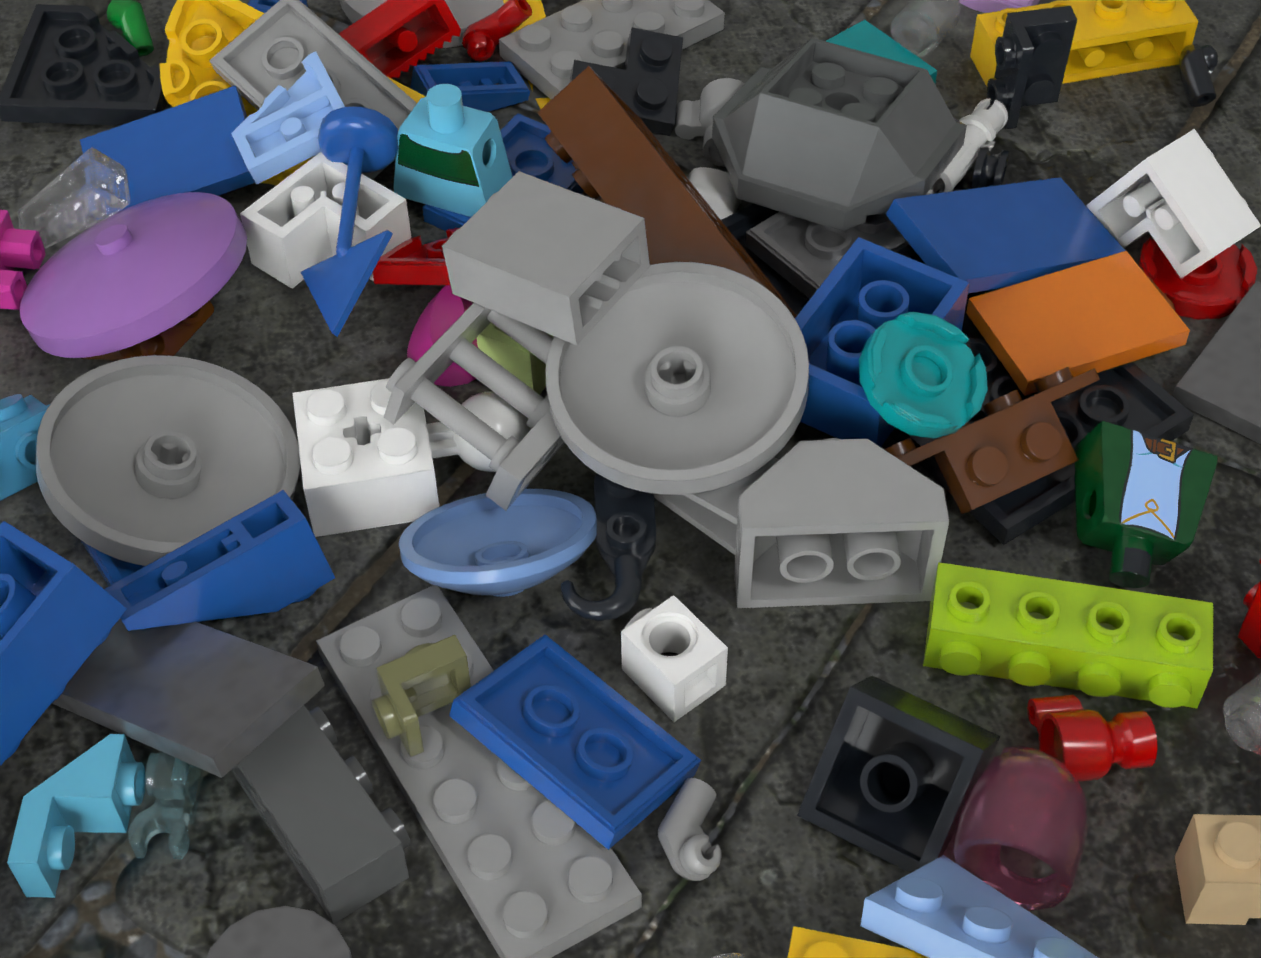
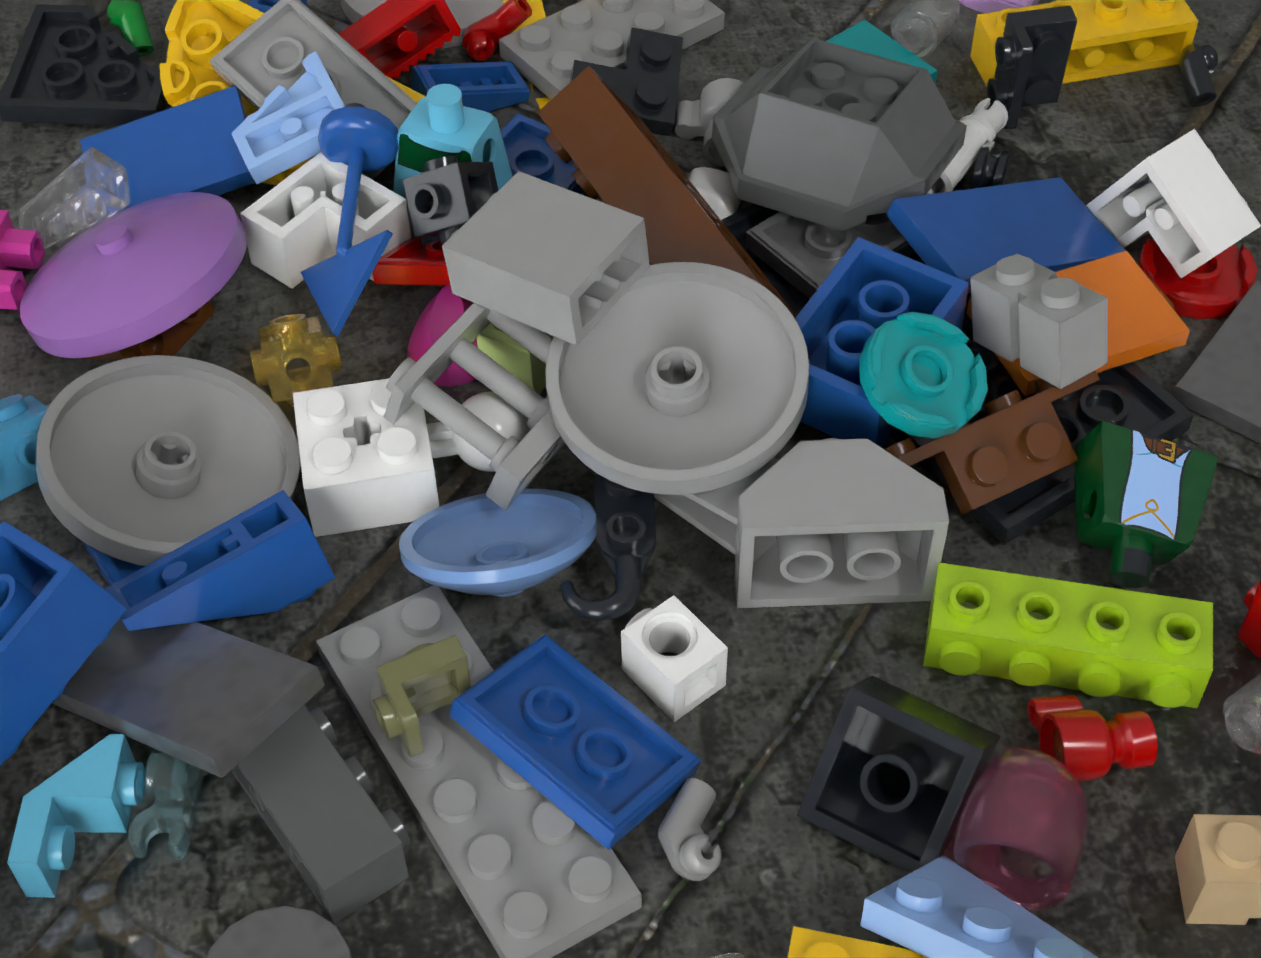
(293, 338): none -> clear yellow brick
(447, 195): none -> black brick
(1041, 319): none -> light grey piece

